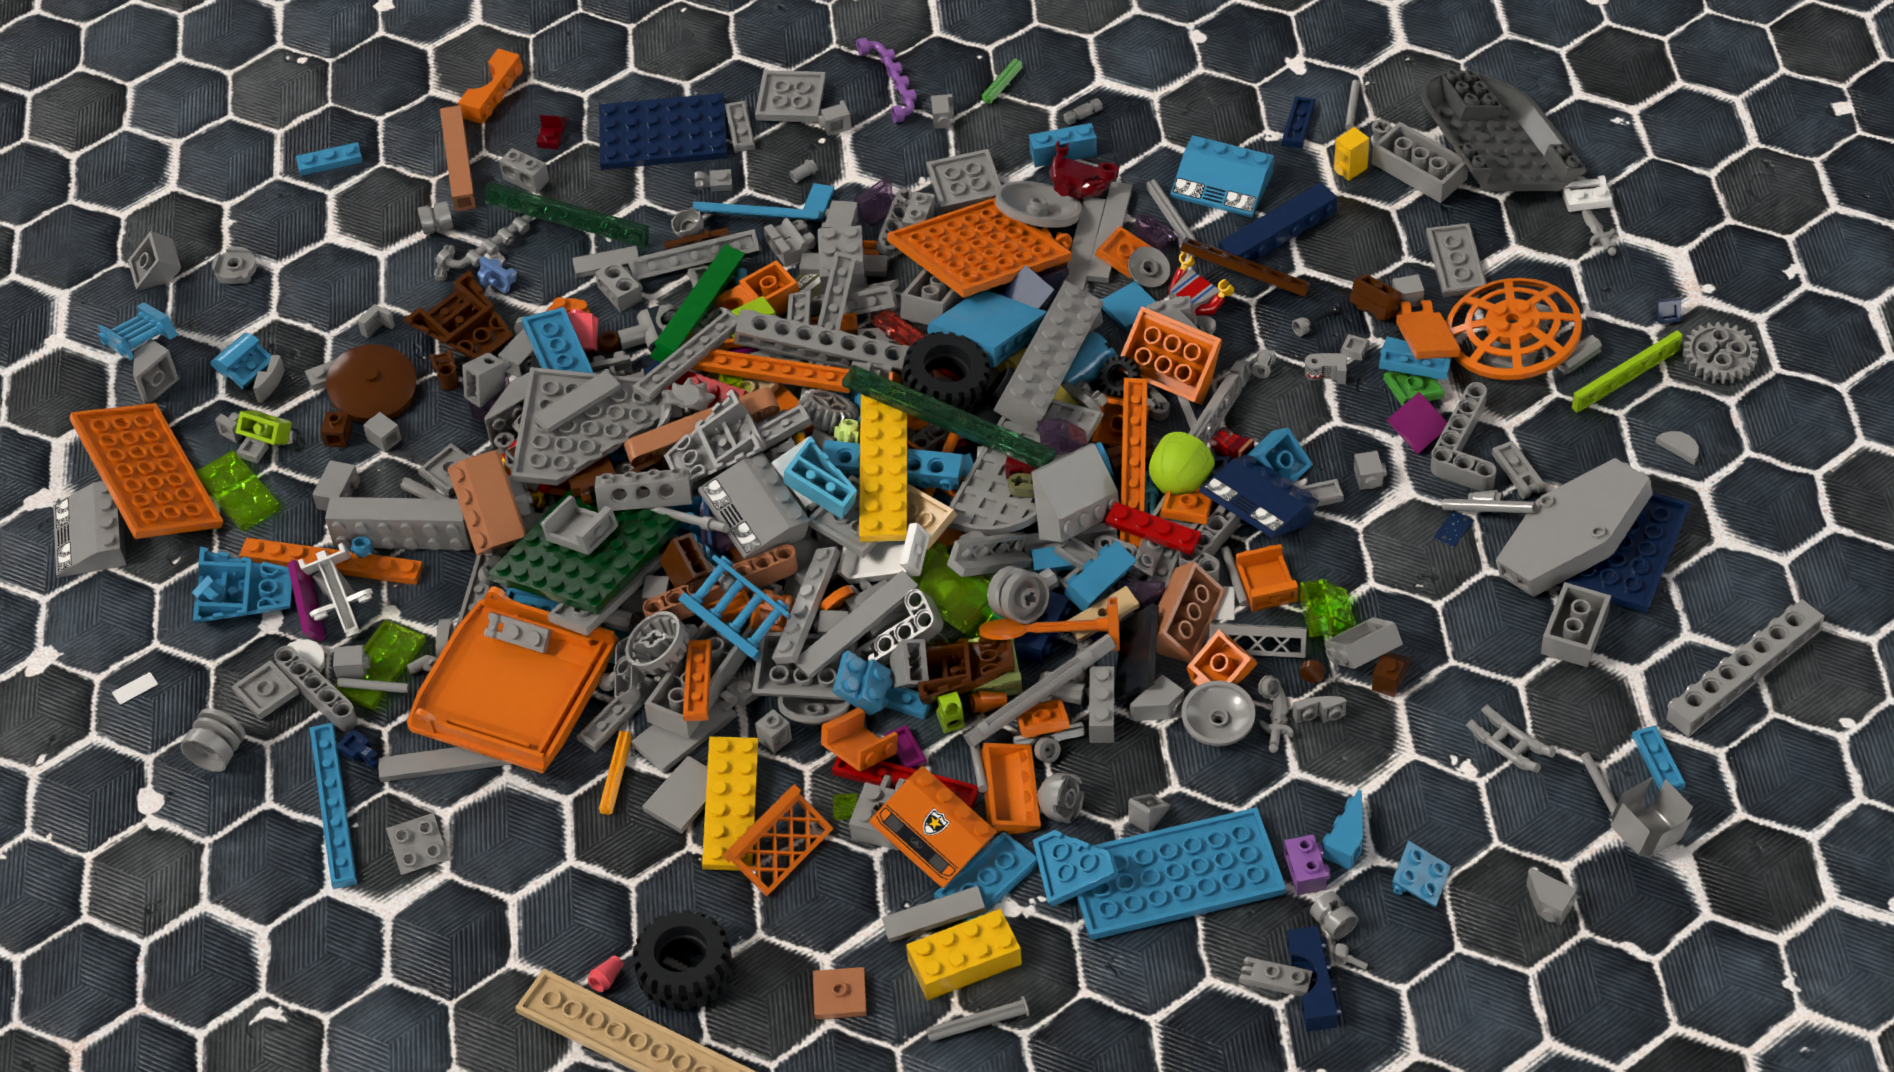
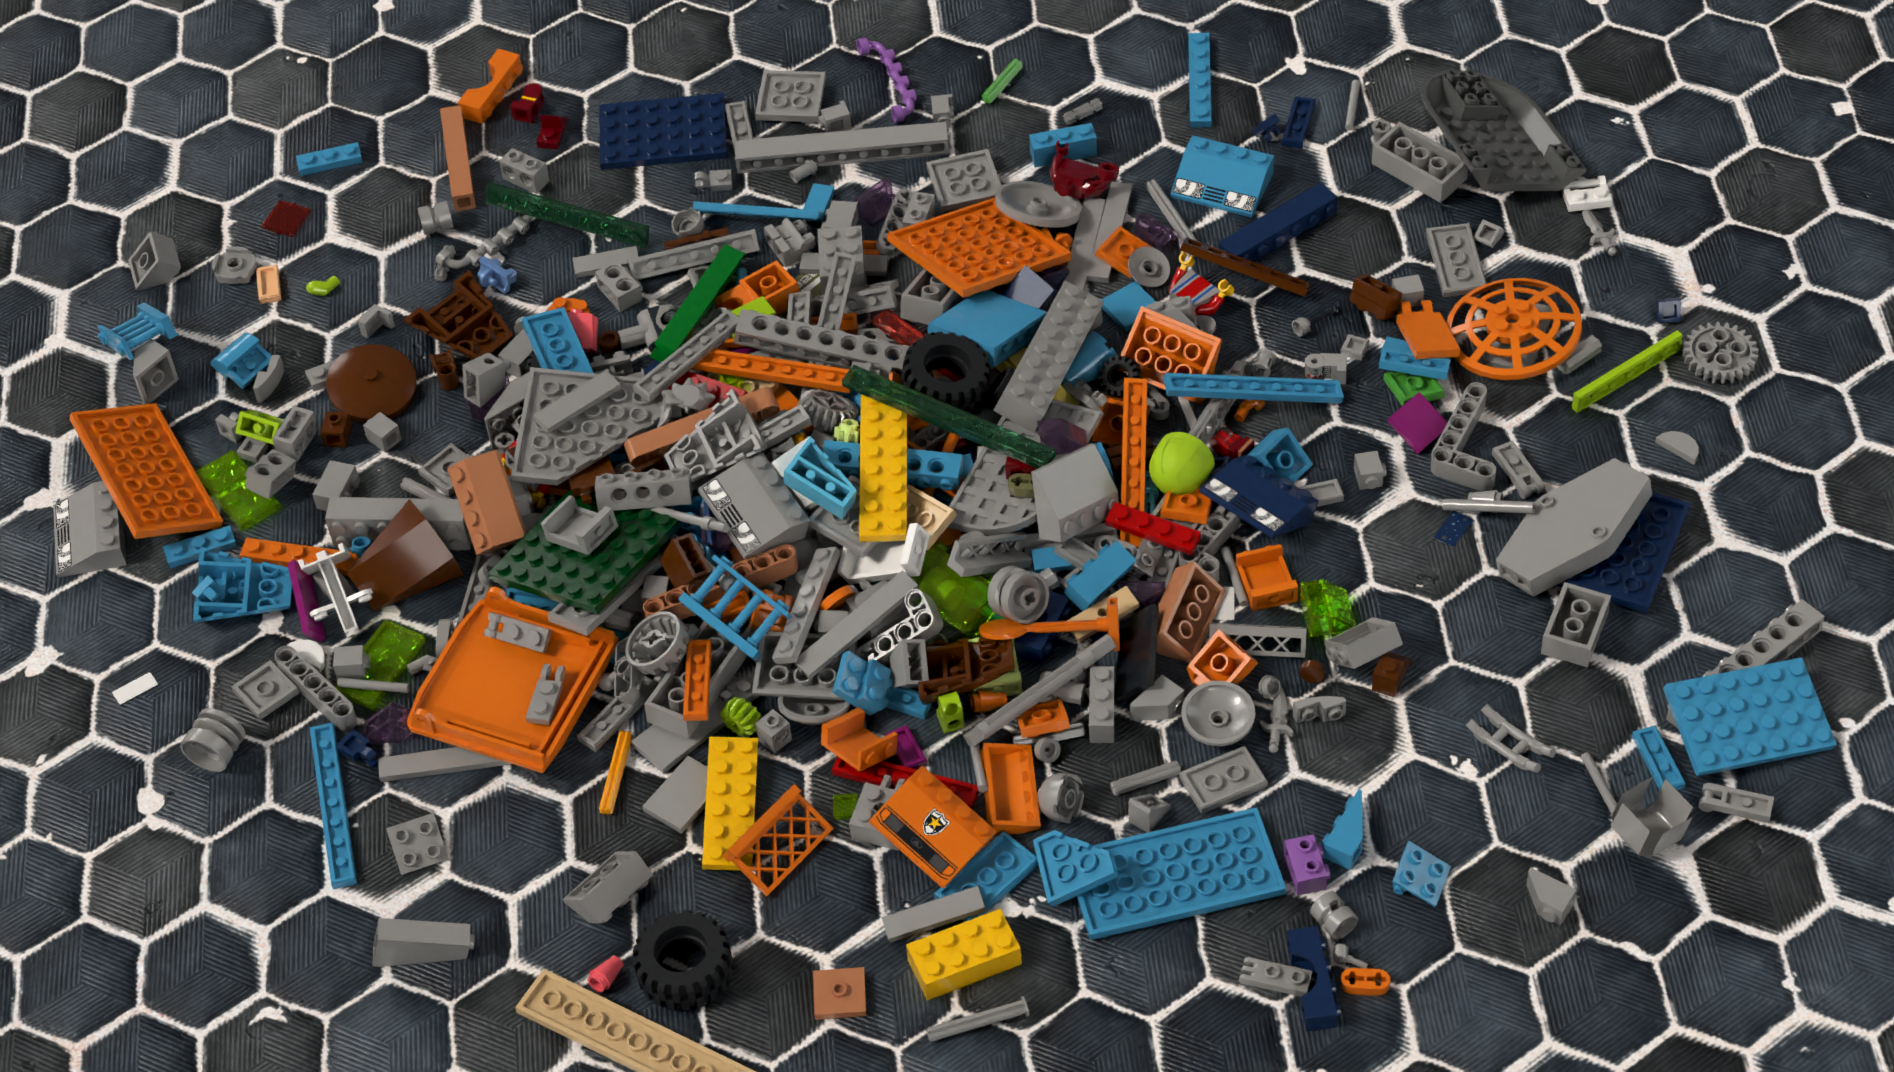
(189, 549): none -> dark azure plate
(268, 284): none -> light nougat tile
(270, 473): none -> light grey brick
(286, 218): none -> clear red piece
(296, 432): none -> light grey brick
(322, 288): none -> lime arm
(388, 725): none -> clear purple slope
(404, 560): none -> reddish brown wedge
(420, 942): none -> light grey slope
(529, 104): none -> dark red leg
(546, 696): none -> light grey hinge
(609, 886): none -> light grey slope
(740, 716): none -> lime gear
(842, 147): none -> light grey brick
(1145, 778): none -> light grey axle
(1199, 80): none -> dark azure plate
(1223, 779): none -> light grey tile
(1245, 406): none -> orange arm
(1253, 388): none -> dark azure plate
(1266, 127): none -> dark blue tile
(1351, 153): yellow brick -> none
(1365, 981): none -> orange beam
(1488, 233): none -> light grey slope
(1736, 802): none -> light grey plate
(1749, 716): none -> dark azure plate

